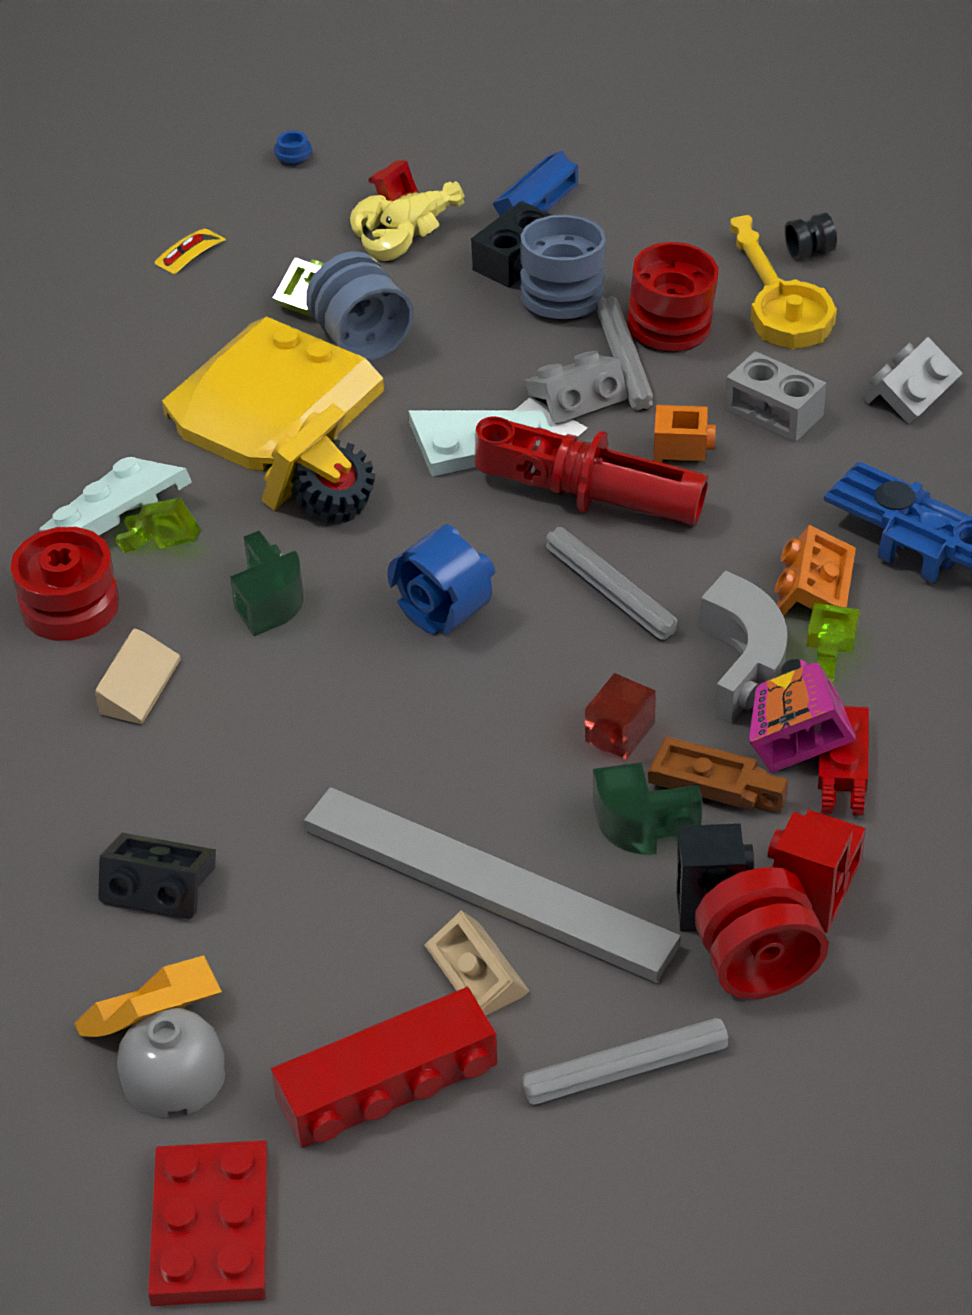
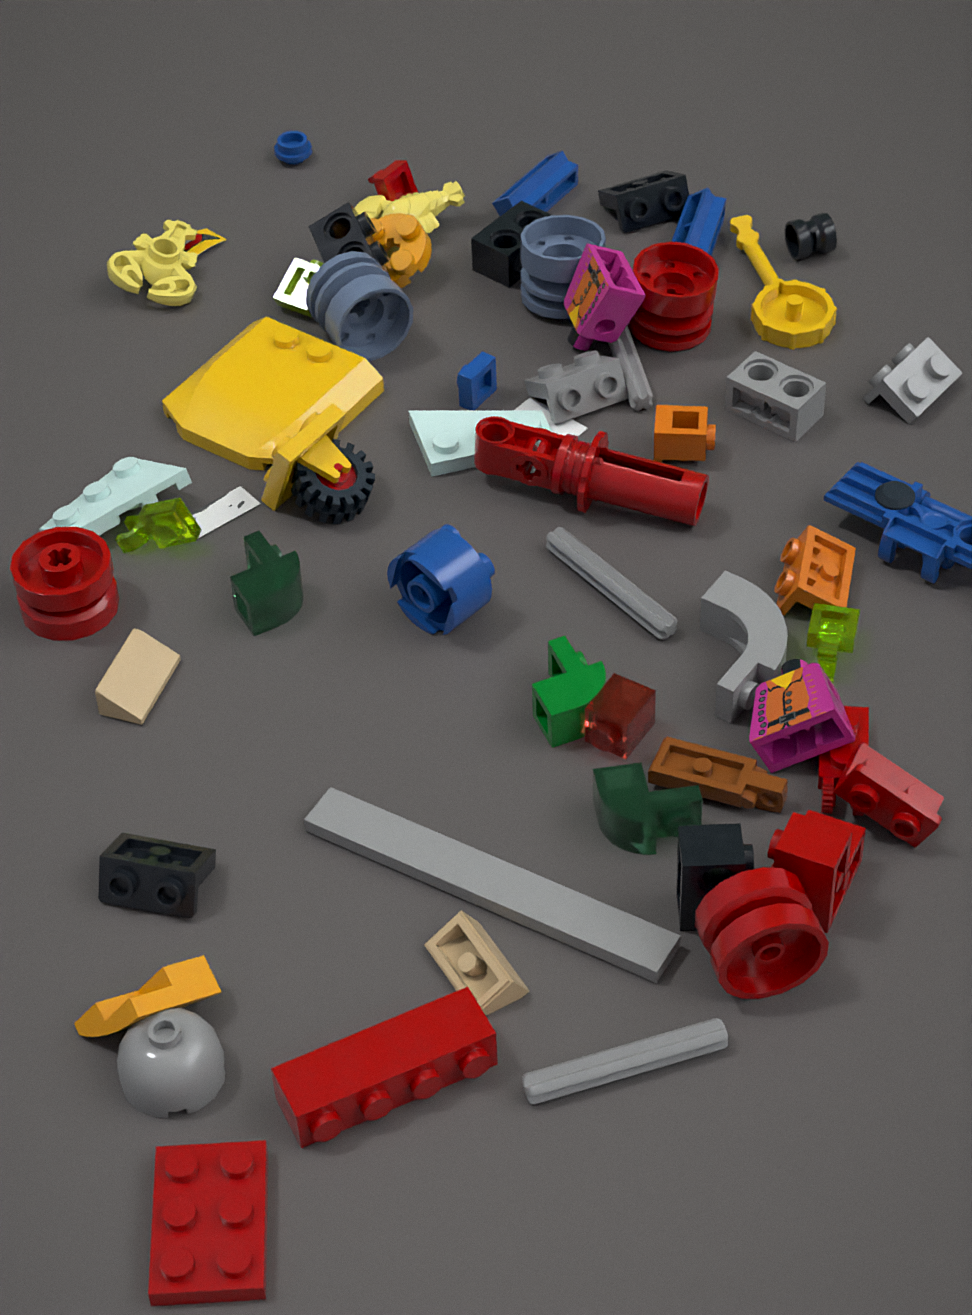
(161, 263): none -> light yellow animal
(224, 510): none -> white sticker
(345, 232): none -> black brick
(412, 241): none -> light orange plate
(477, 381): none -> blue plate
(562, 699): none -> green brick
(601, 297): none -> dark pink torso
(646, 199): none -> black bracket
(701, 220): none -> blue piece
(889, 795): none -> red bracket

